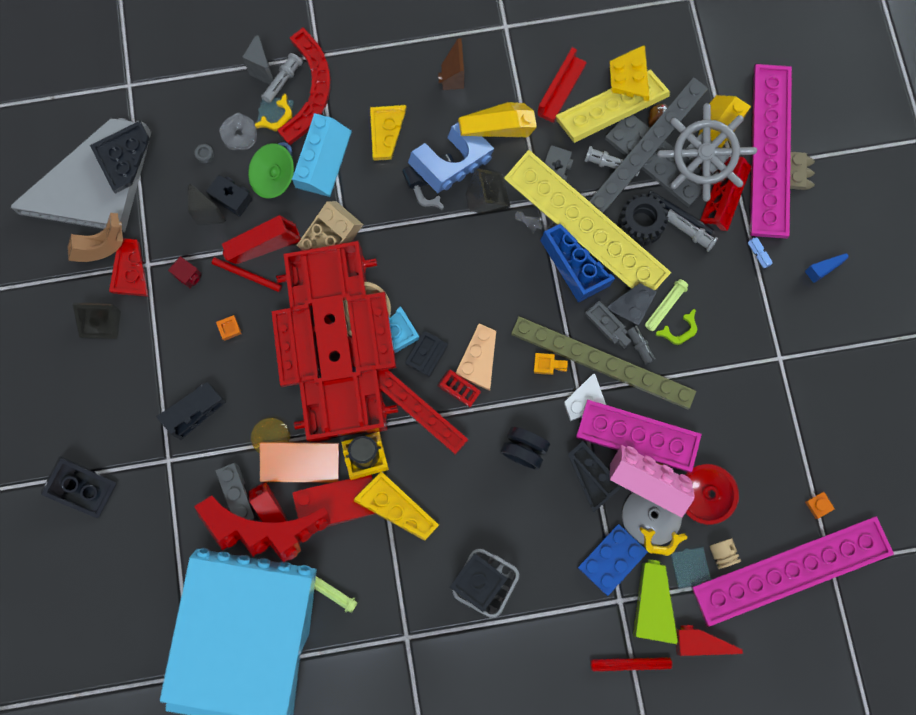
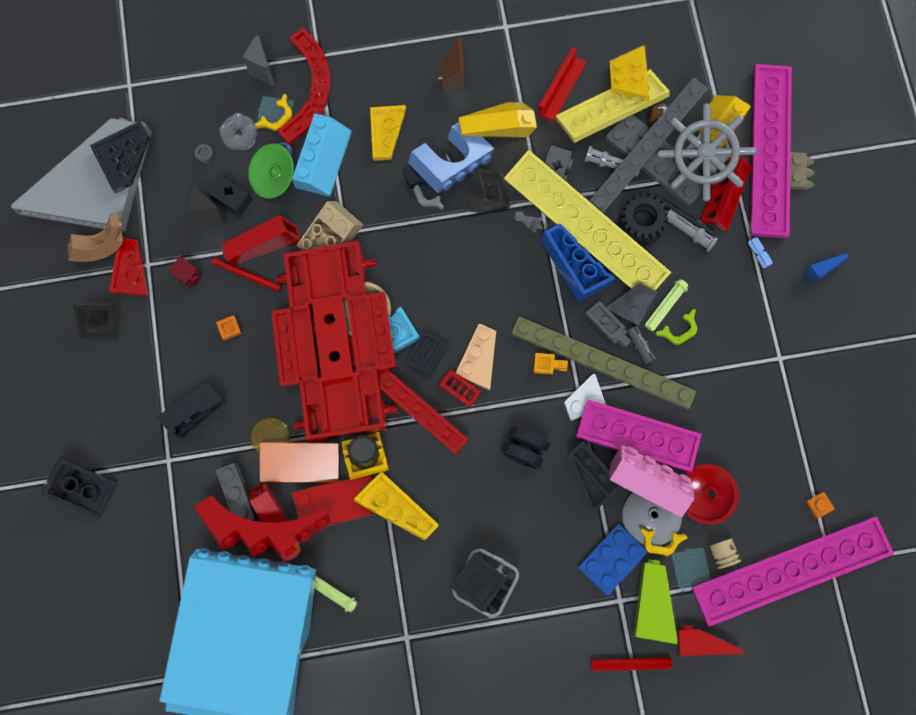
(286, 71): light grey pin -> none

